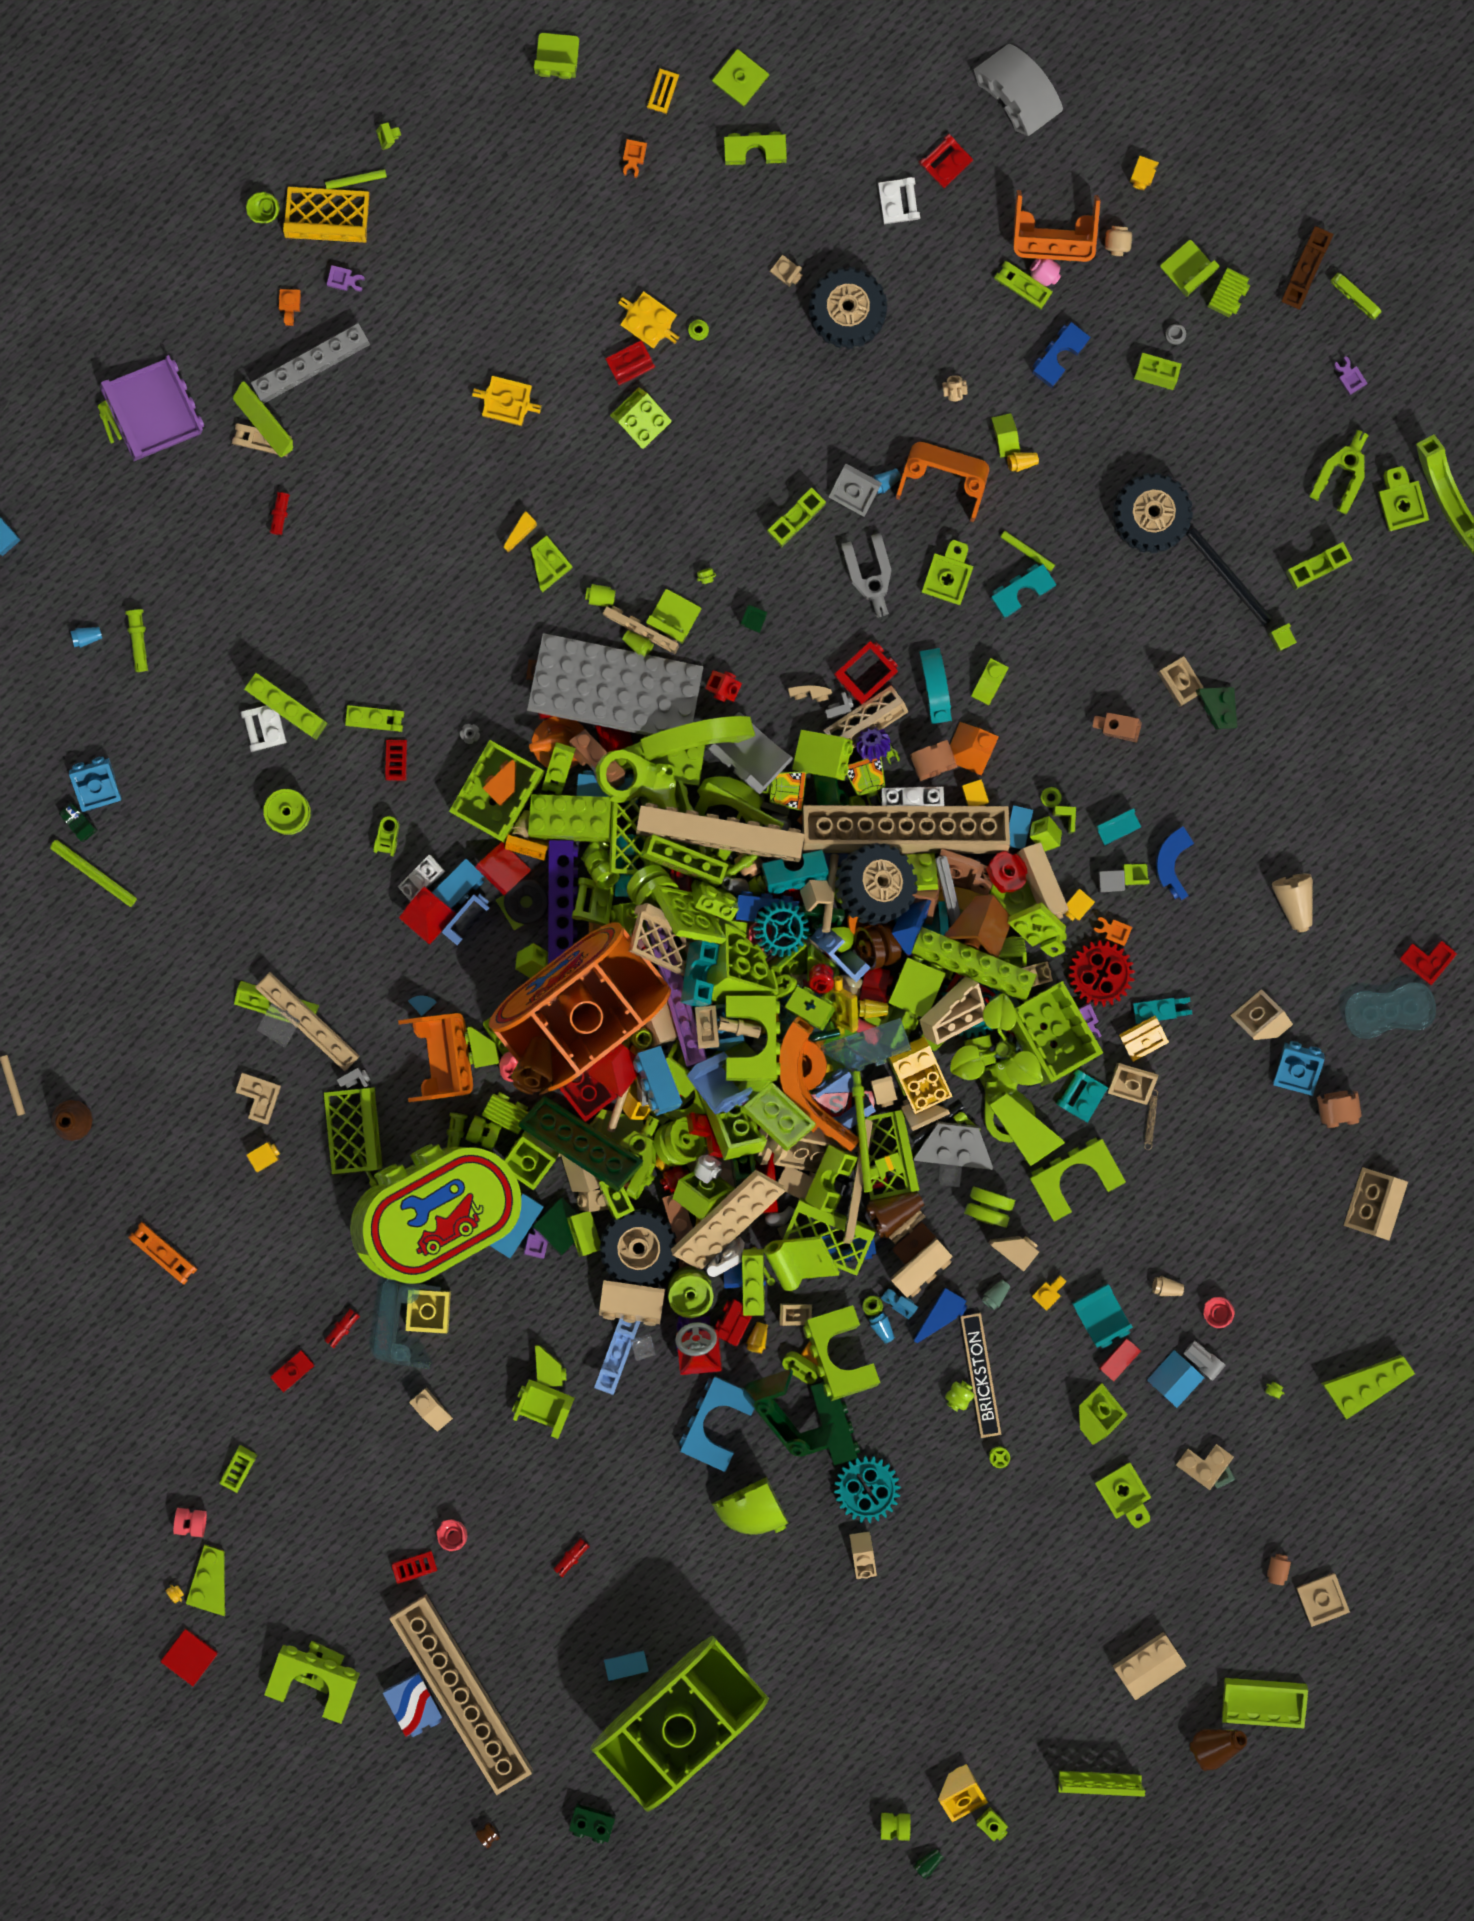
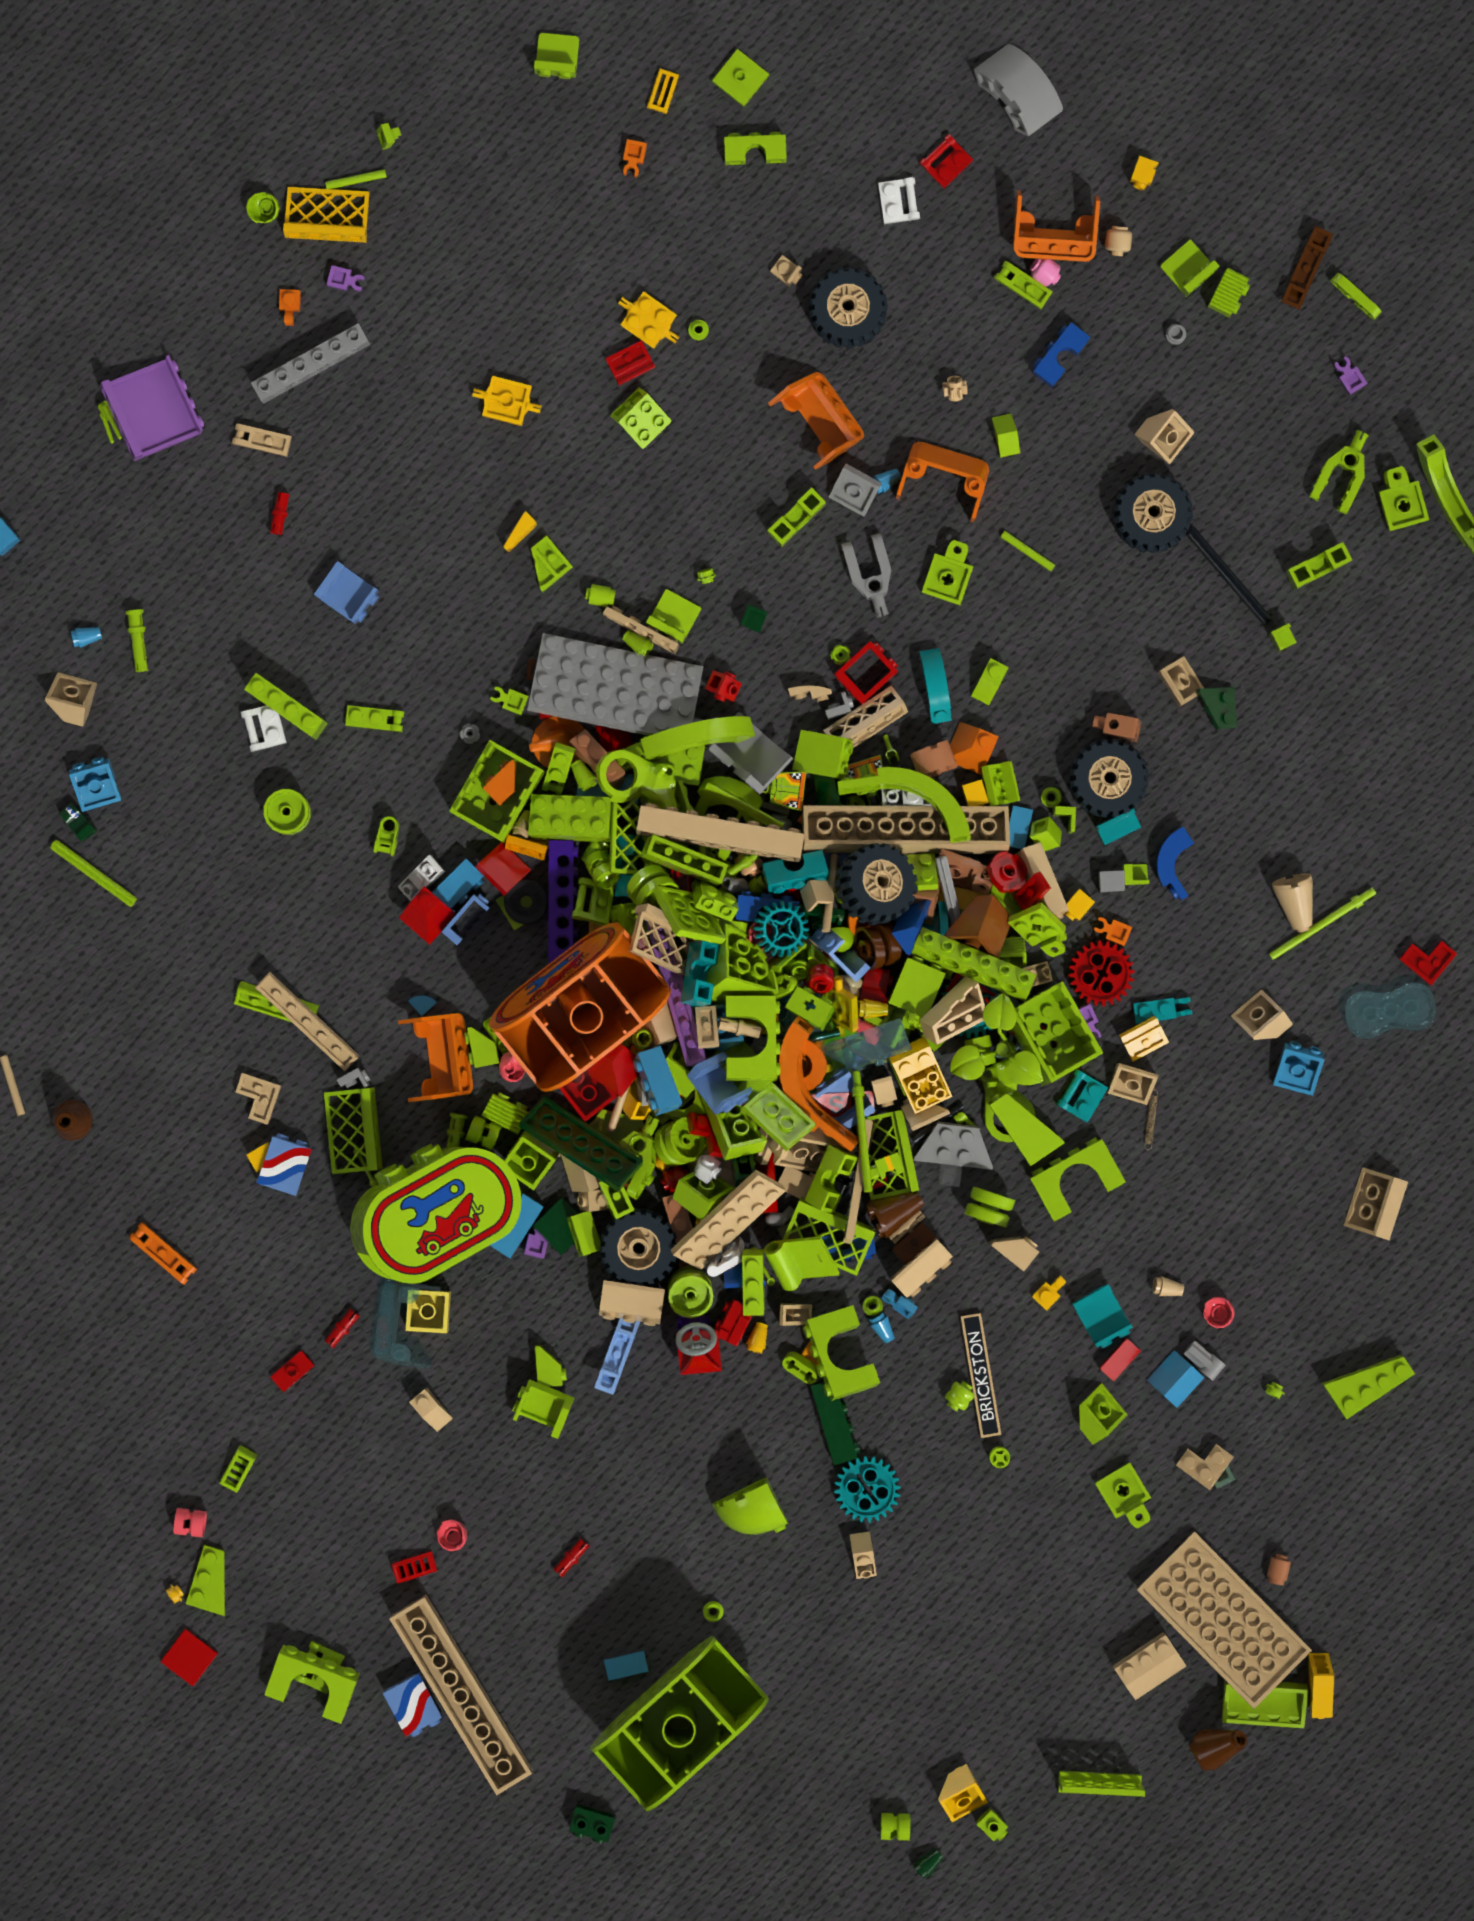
(71, 698): none -> tan slope
(263, 420): lime slope -> none
(278, 1025): clear piece -> none
(284, 1164): none -> panel
(347, 593): none -> medium blue panel
(396, 777): red slope -> none
(488, 1835): reddish brown wheel -> none
(512, 701): none -> lime plate
(531, 960): lime panel -> none
(534, 1067): reddish brown cone -> none
(584, 777): none -> lime cone
(642, 1347): clear plate -> none
(696, 1442): dark azure arch -> none
(713, 1604): none -> lime plate
(760, 1397): dark green windscreen -> none
(799, 974): none -> lime plate
(823, 413): none -> orange windscreen
(835, 654): none -> lime plate
(873, 744): dark purple gear -> none
(914, 1019): none -> lime axle
(919, 785): none -> lime arch
(943, 1312): blue slope -> none
(995, 1295): sand green cone -> none
(1000, 783): none -> lime bracket
(1006, 598): teal arch -> none
(1022, 460): yellow cone -> none
(1032, 891): none -> red plate
(1128, 774): none -> black wheel
(1158, 371): lime hinge -> none
(1165, 434): none -> tan slope
(1223, 1620): none -> tan plate
(1320, 1685): none -> yellow slope
(1322, 1599): tan plate -> none
(1339, 1108): nougat brick -> none
(1356, 902): none -> lime bar

